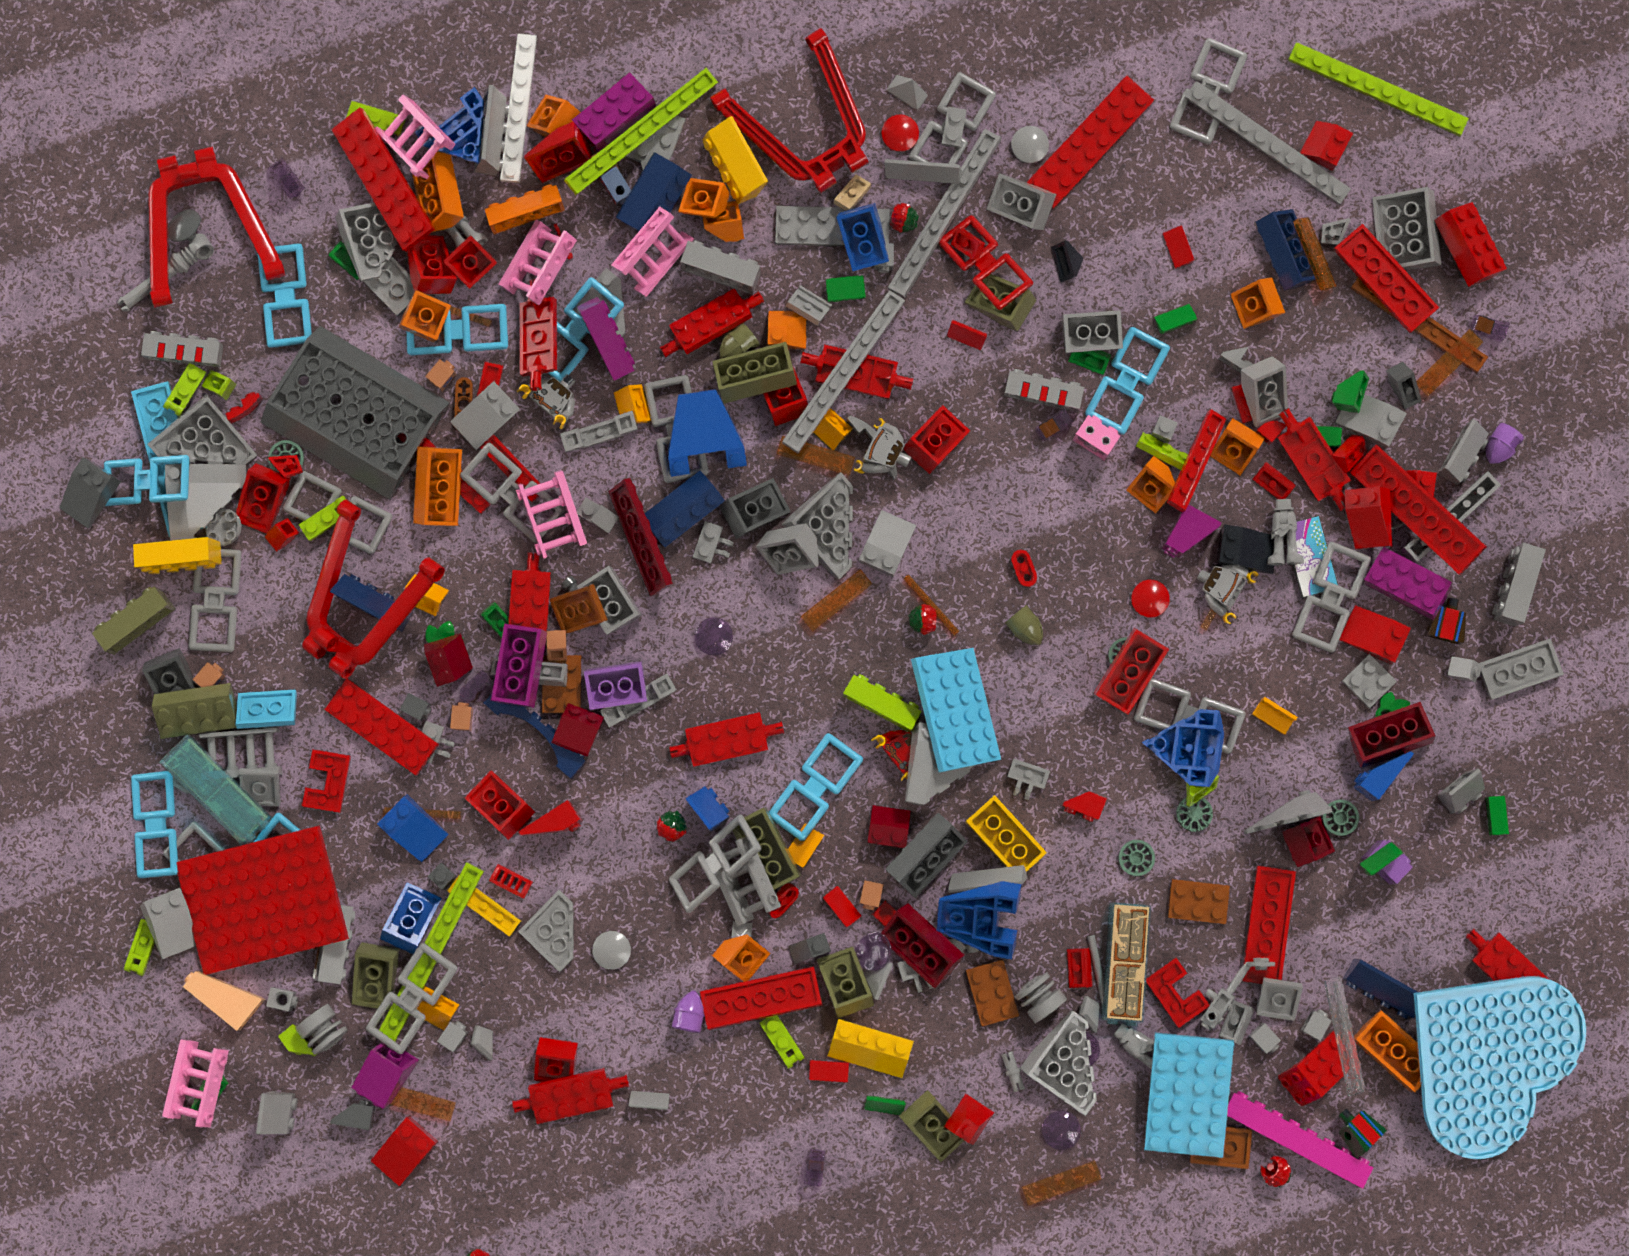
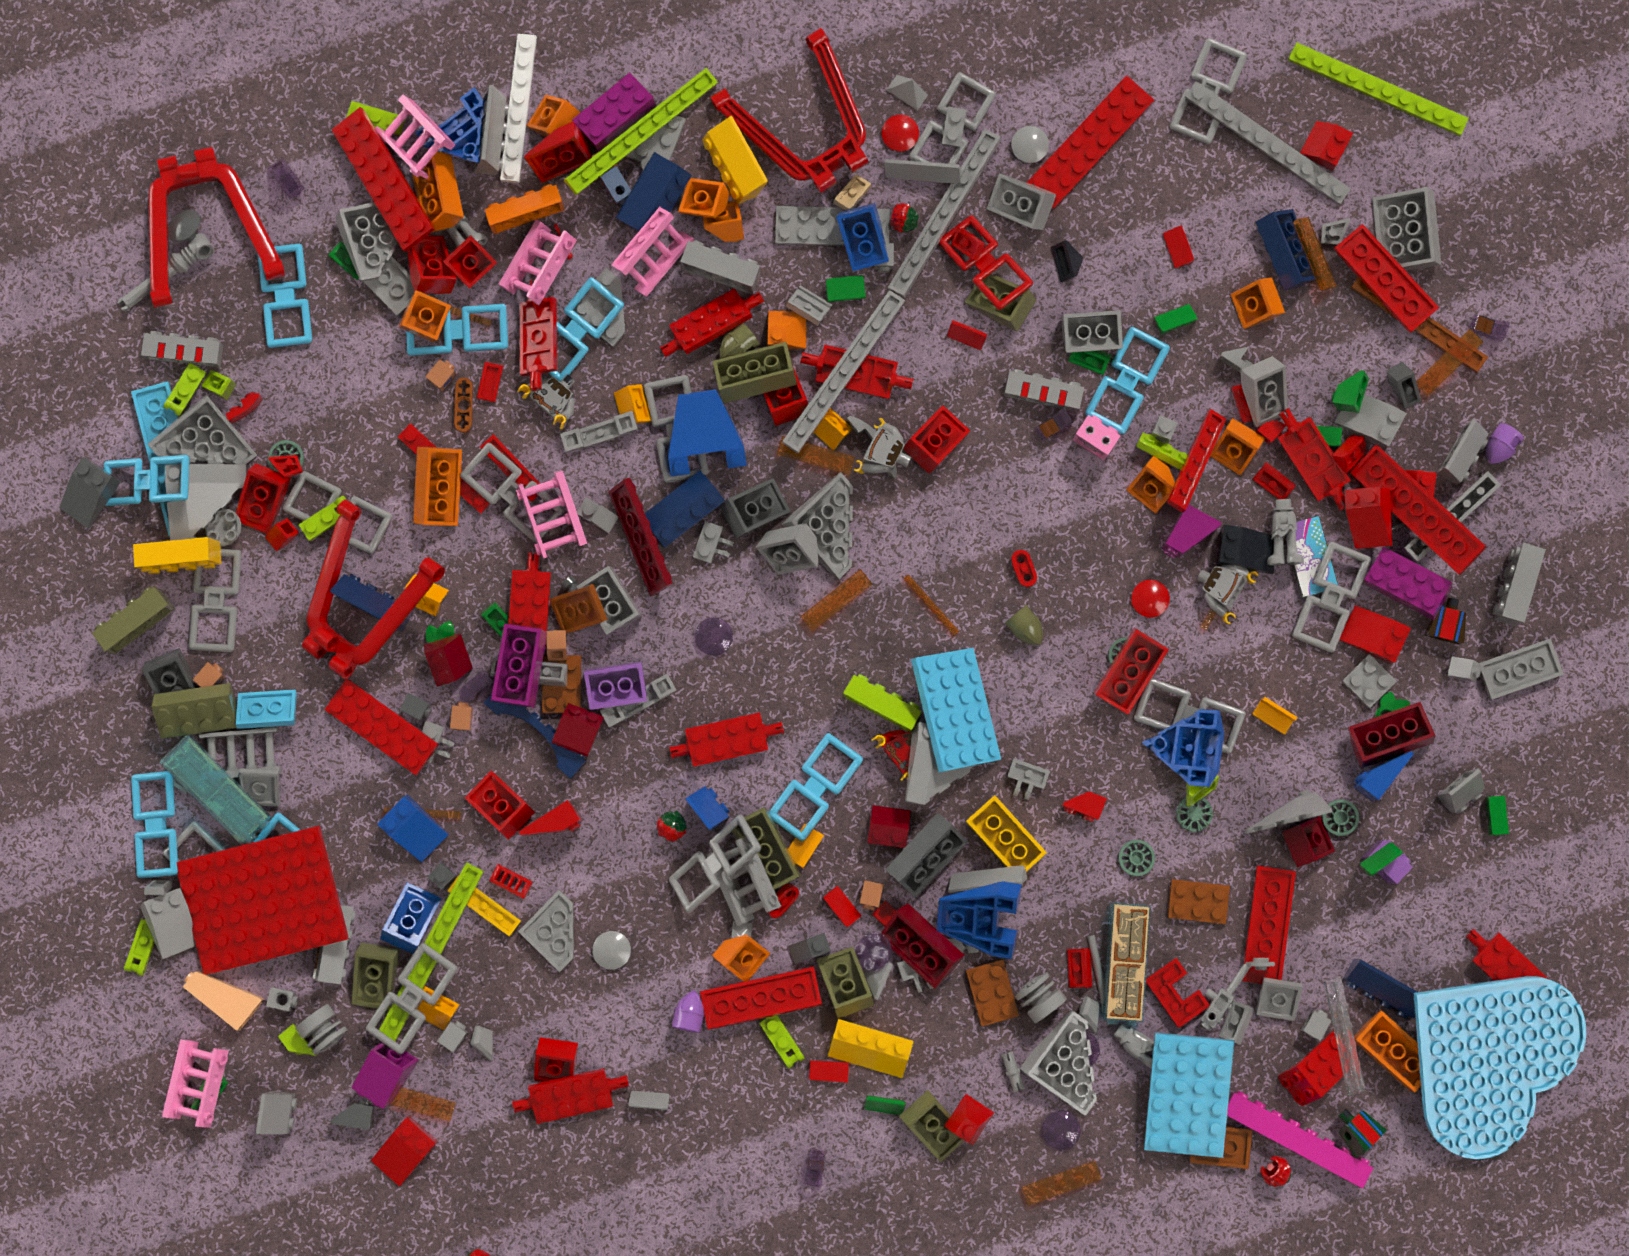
(158, 887): none -> light grey tile
(332, 796): red plate -> none
(339, 430): dark grey slope -> none
(484, 415): light grey slope -> none
(606, 339): magenta brick -> none
(887, 543): light grey slope -> none
(923, 619): piece -> none
(1265, 1038): light grey brick -> none
(1470, 244): red brick -> none

